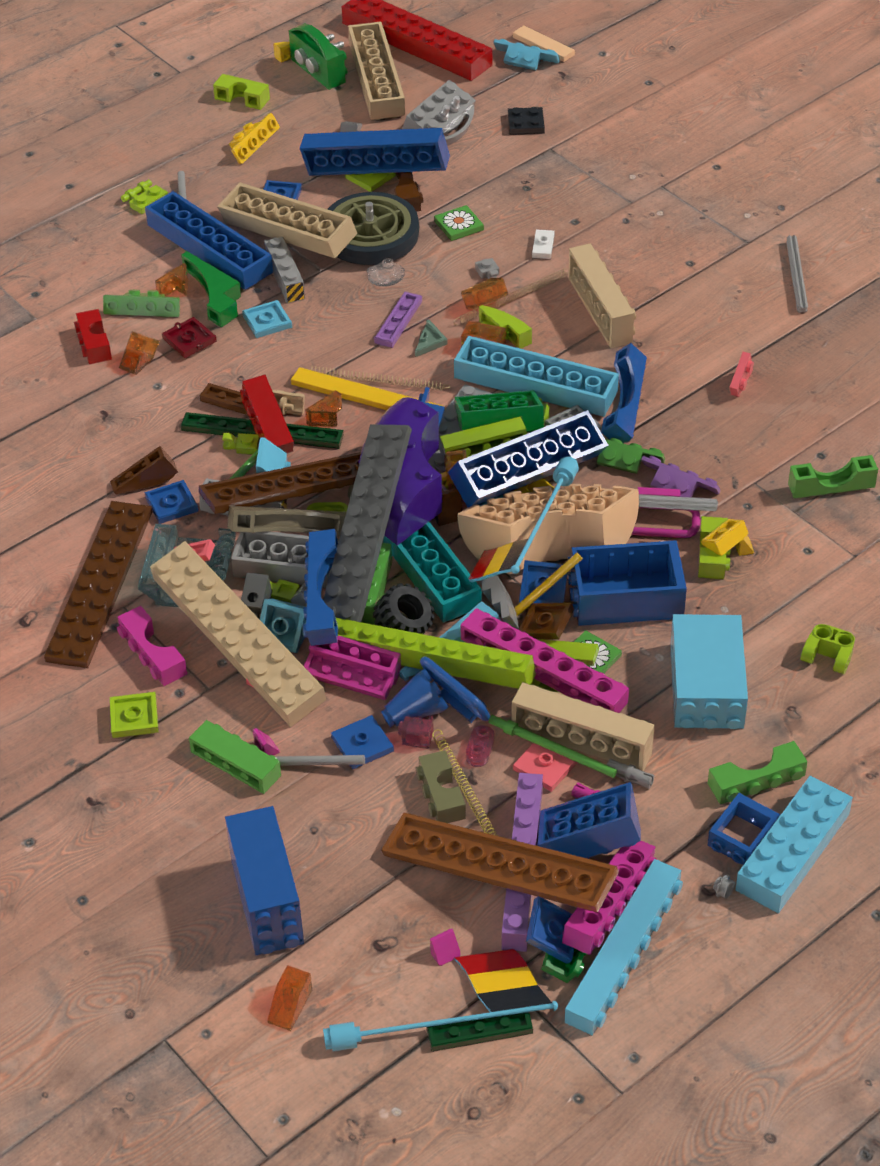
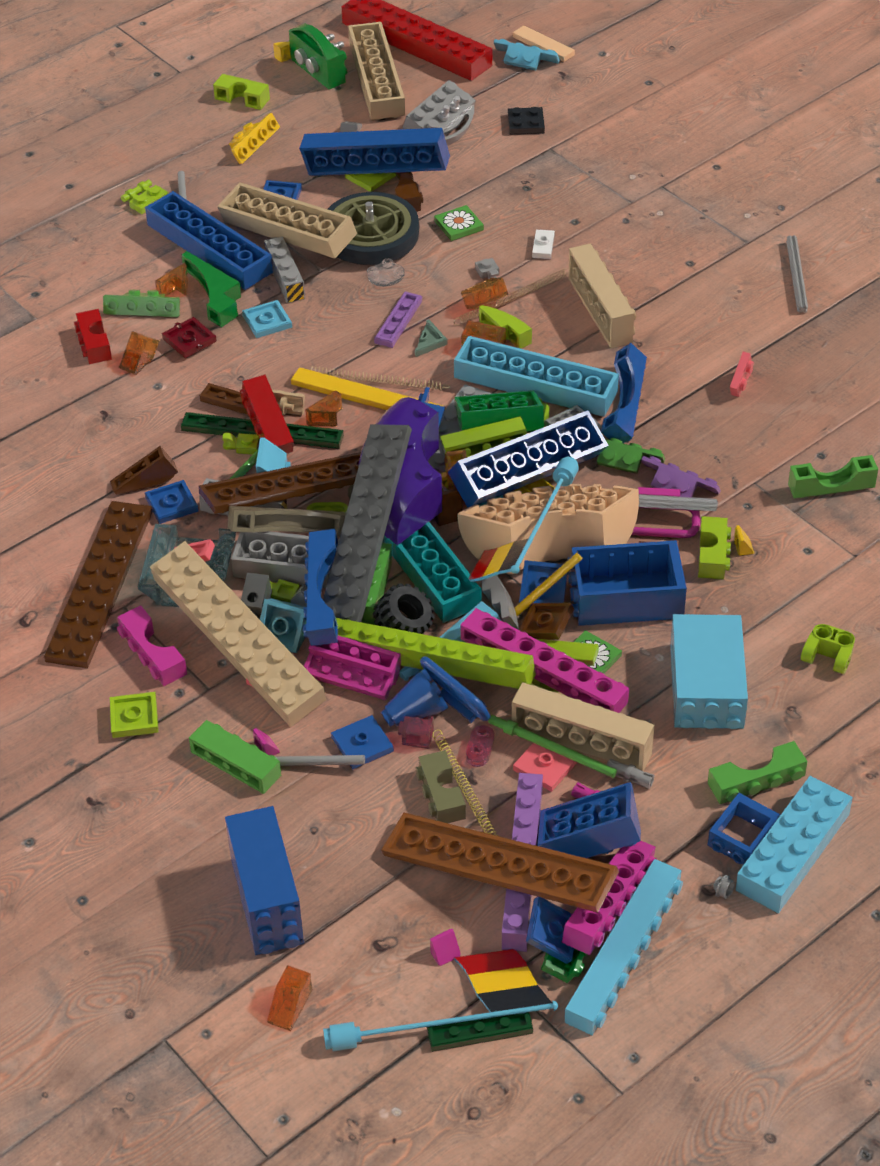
(725, 536): yellow slope -> none

